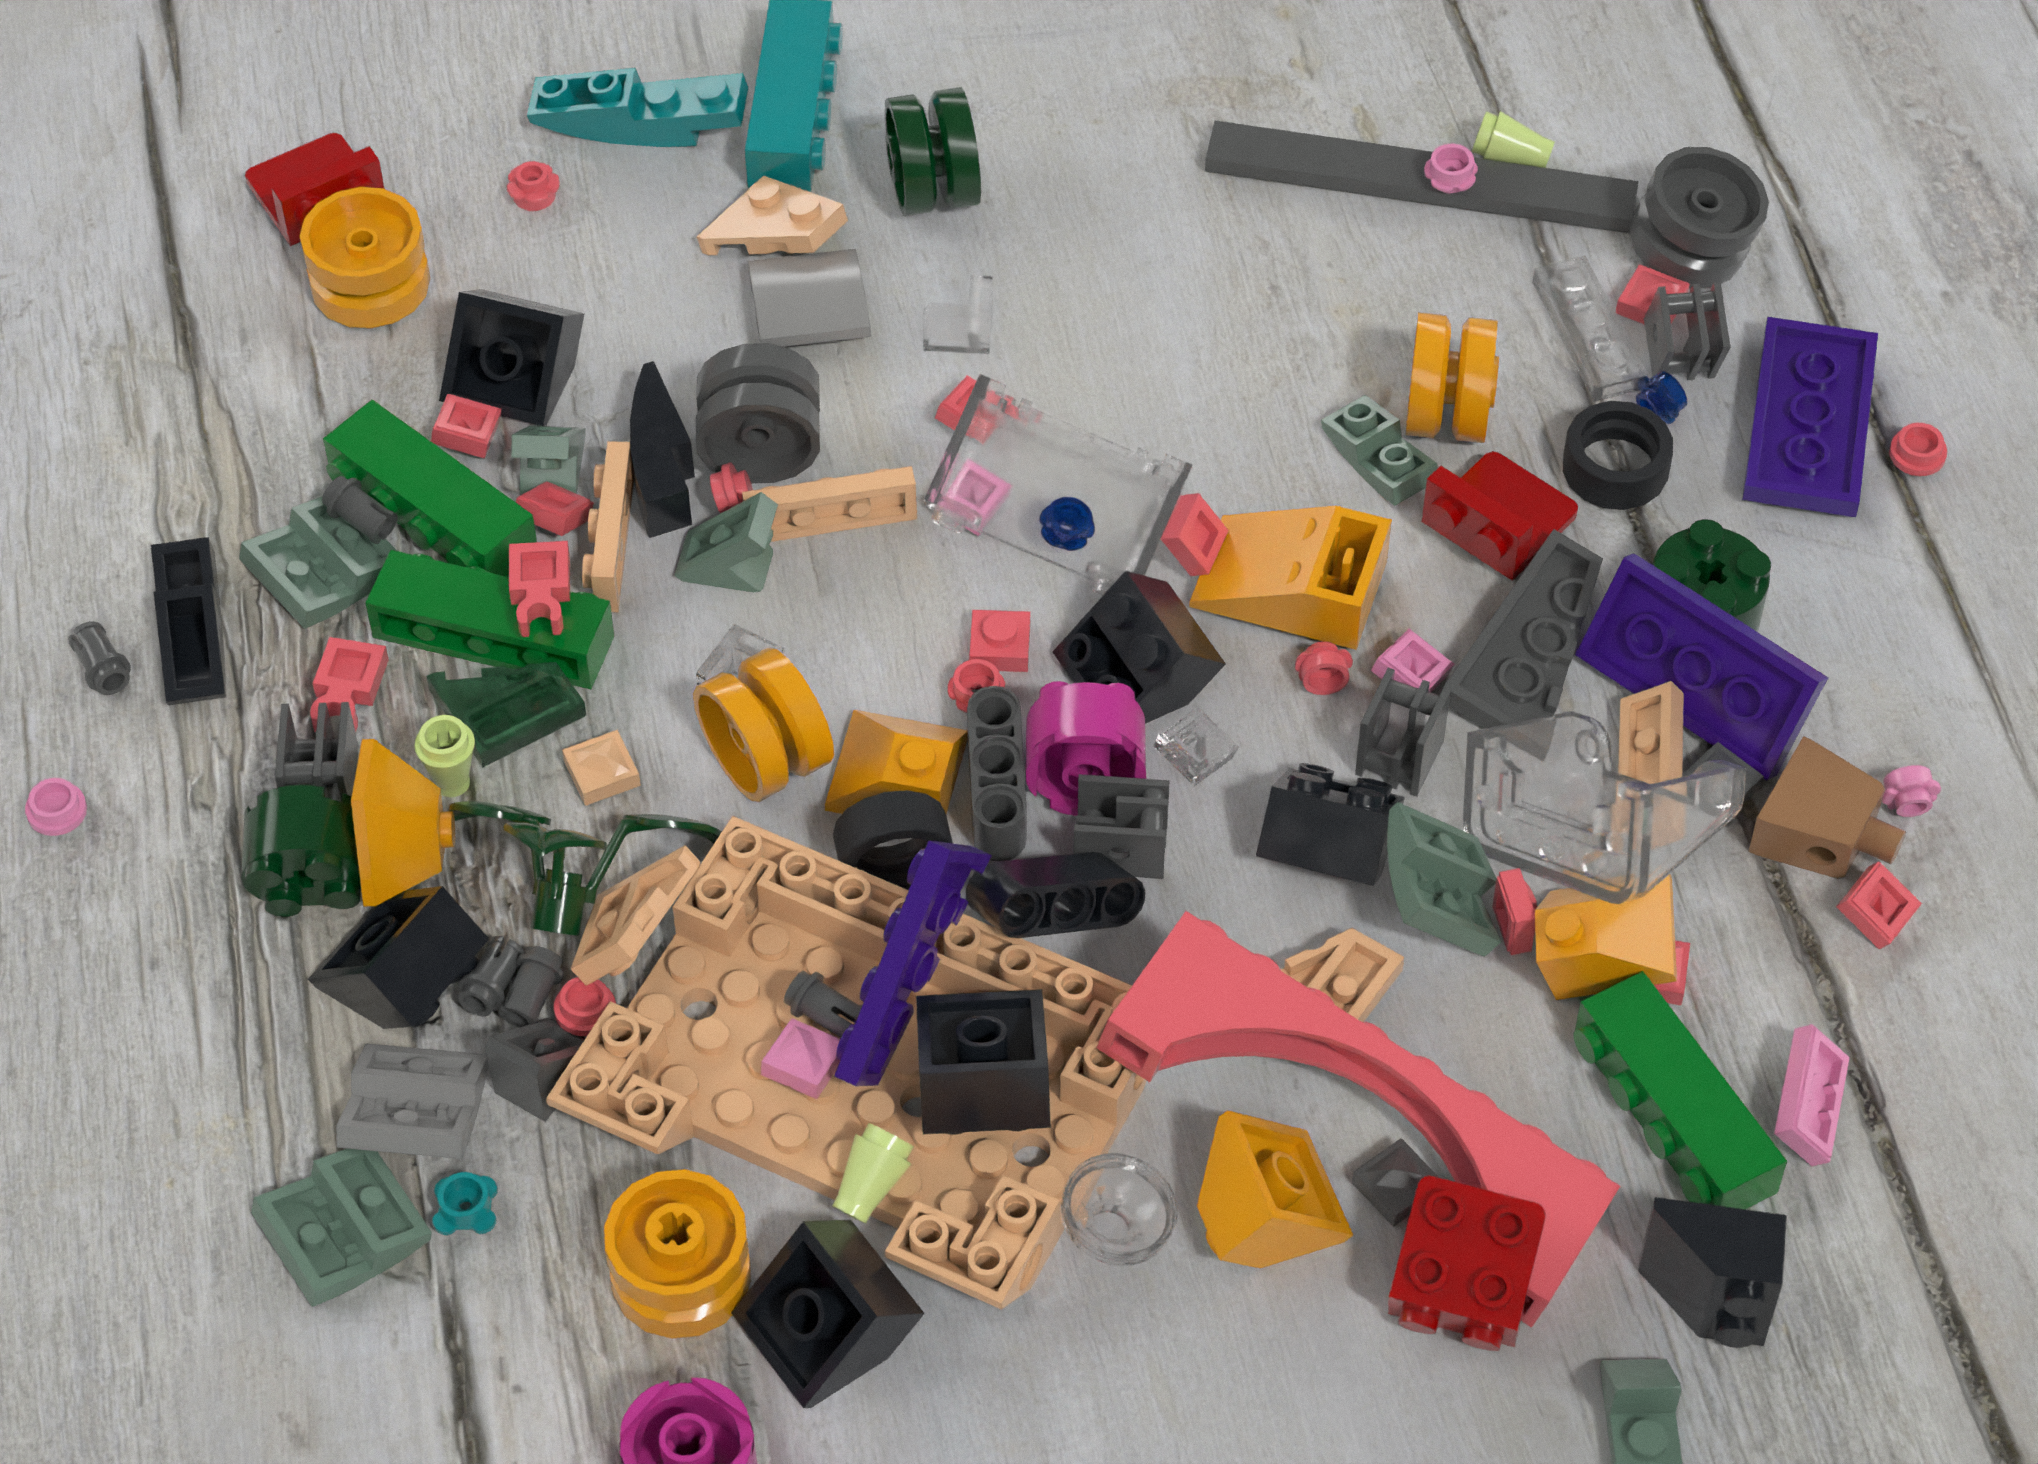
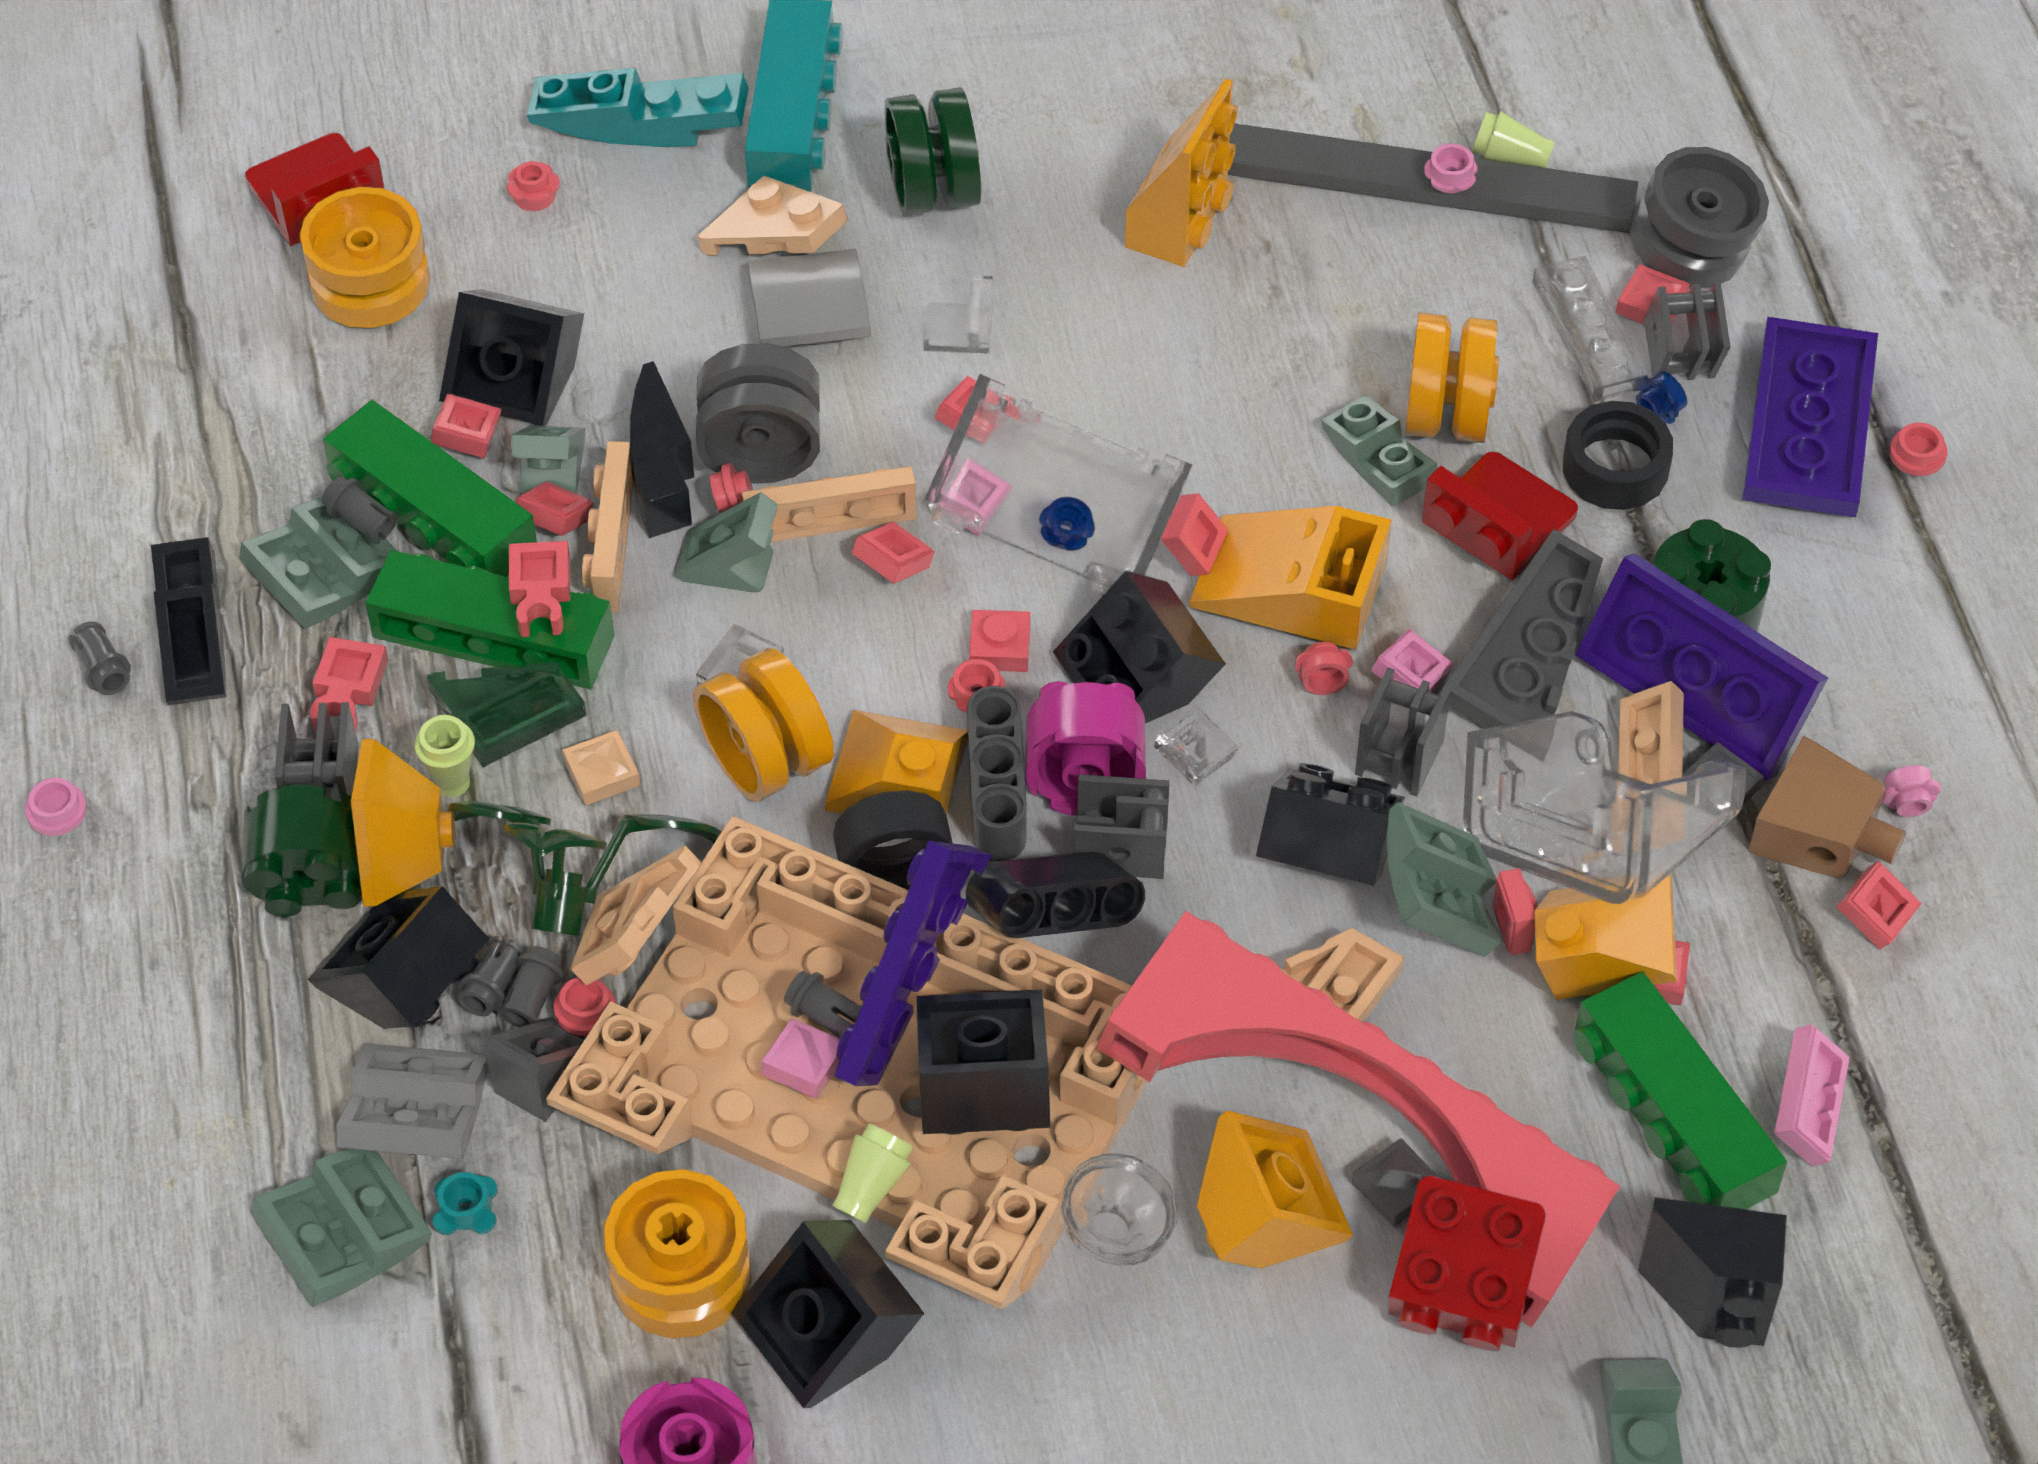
(893, 552): none -> coral tile
(1186, 184): none -> light orange slope

